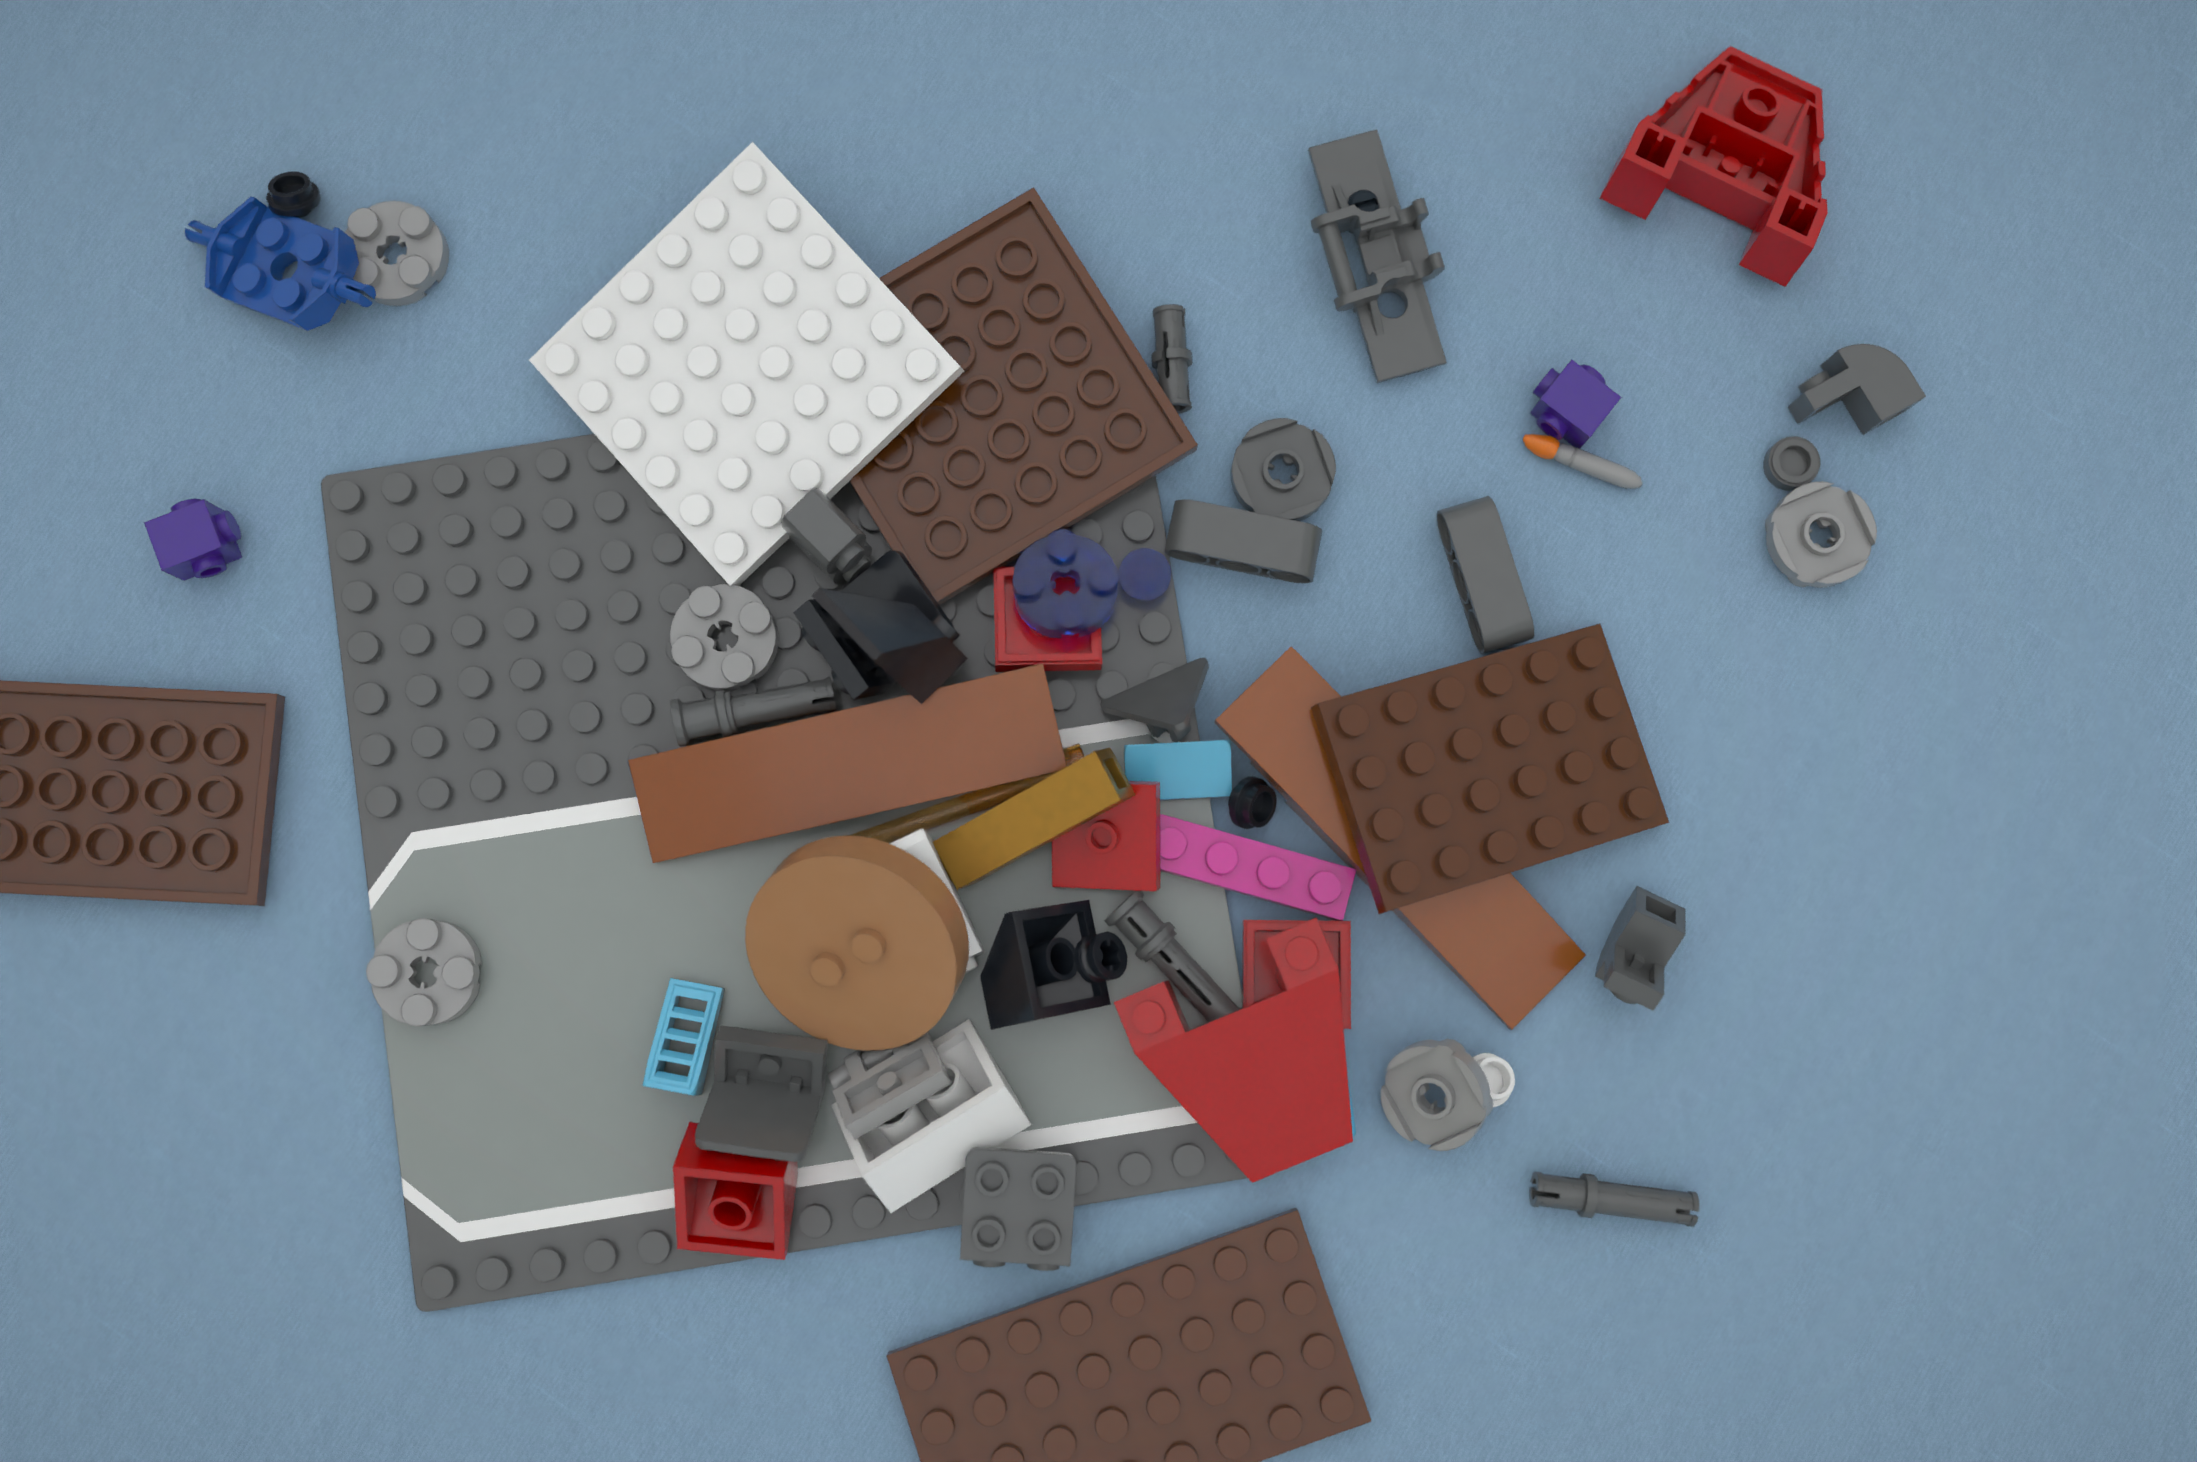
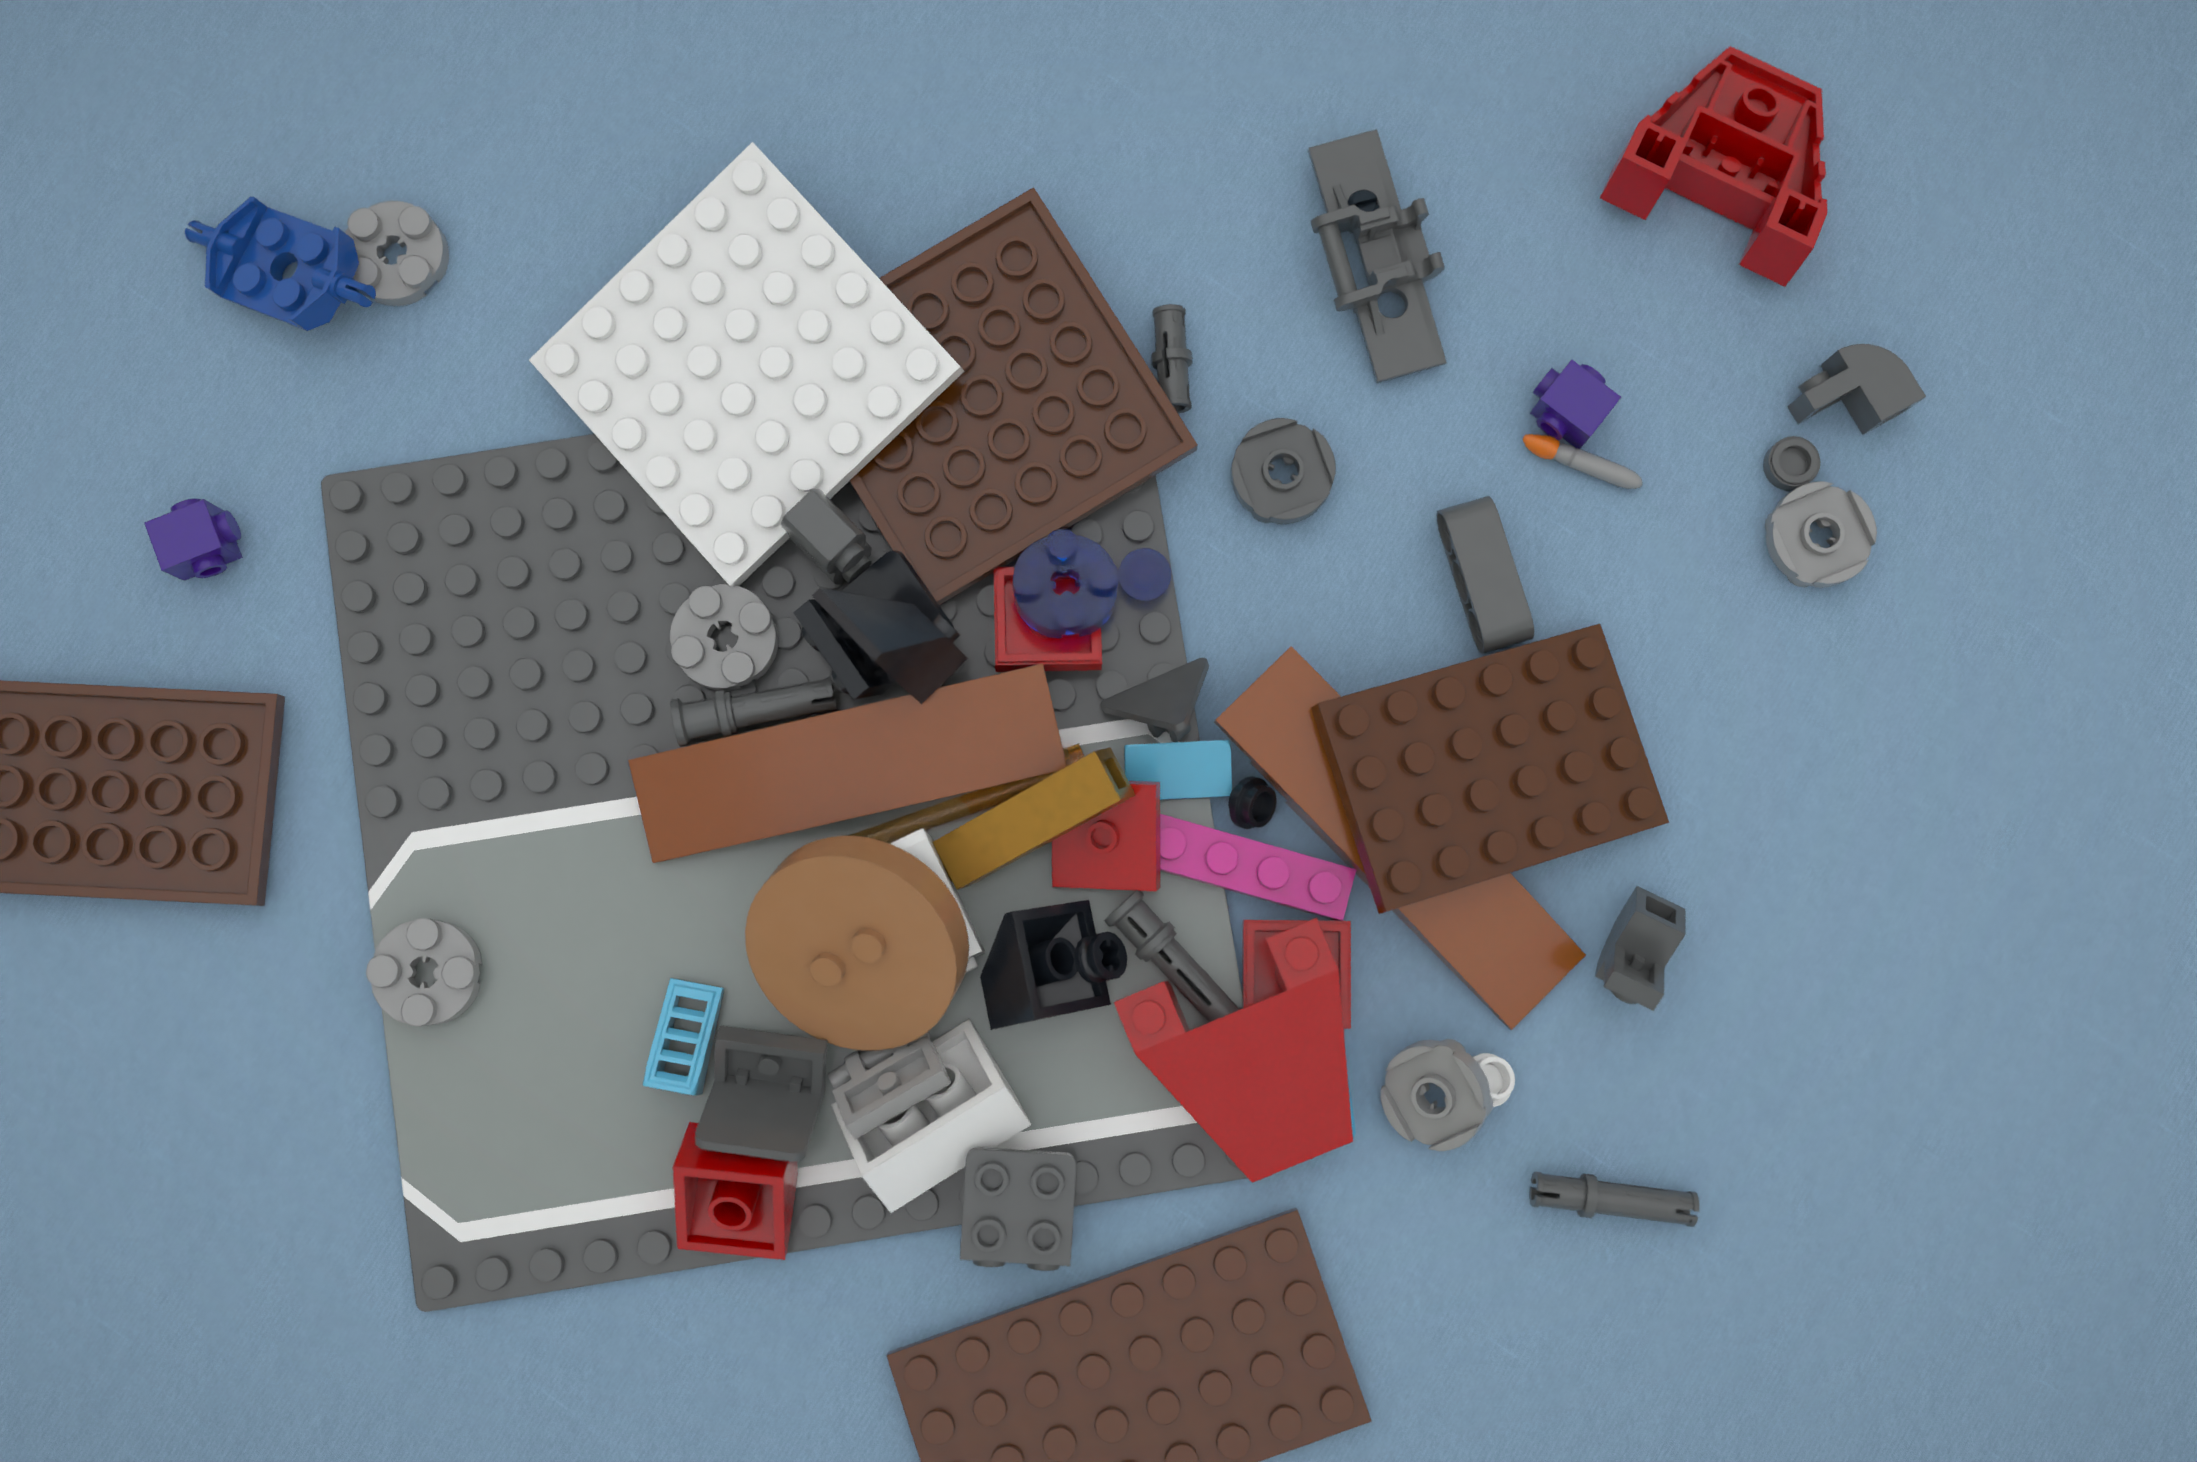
(292, 195): black plate -> none
(1243, 541): dark grey beam -> none

